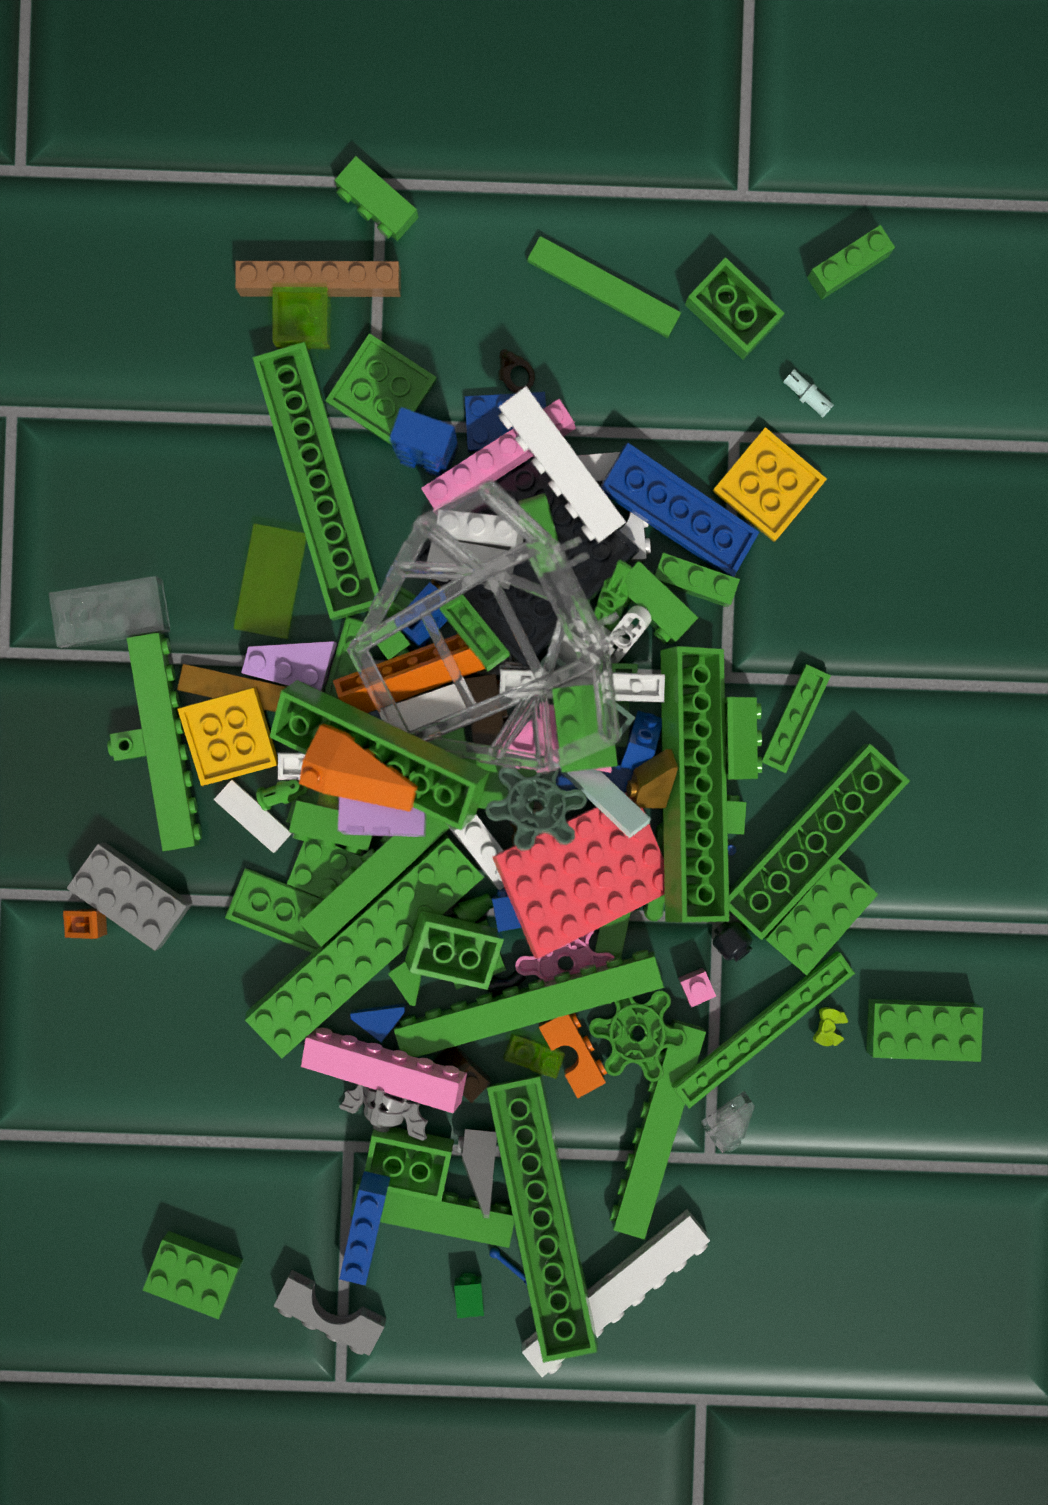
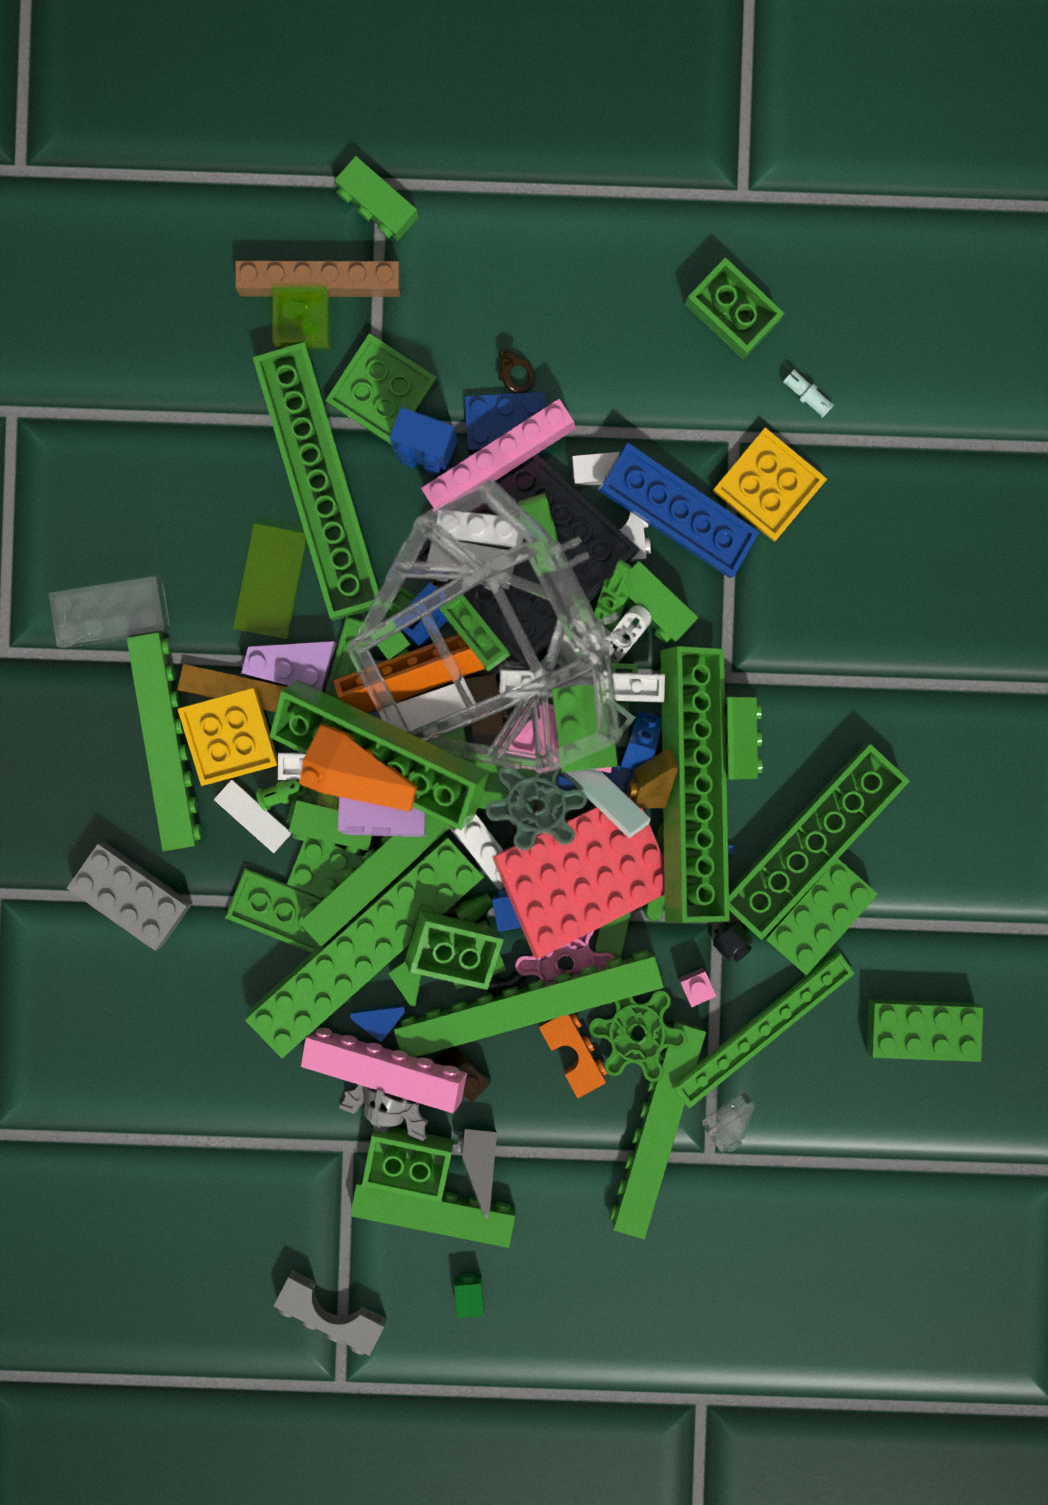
(84, 923): orange slope -> none
(126, 745): bright green brick -> none
(192, 1274): bright green brick -> none
(364, 1228): blue arch -> none
(495, 1253): blue hinge -> none
(534, 1056): clear neon green slope -> none
(542, 1218): bright green brick -> none
(561, 465): white brick -> none
(603, 287): bright green tile -> none
(633, 1279): white brick -> none
(696, 580): bright green brick -> none
(735, 815): bright green brick -> none
(795, 718): bright green plate -> none
(825, 1034): lime piece -> none
(851, 262): bright green brick -> none

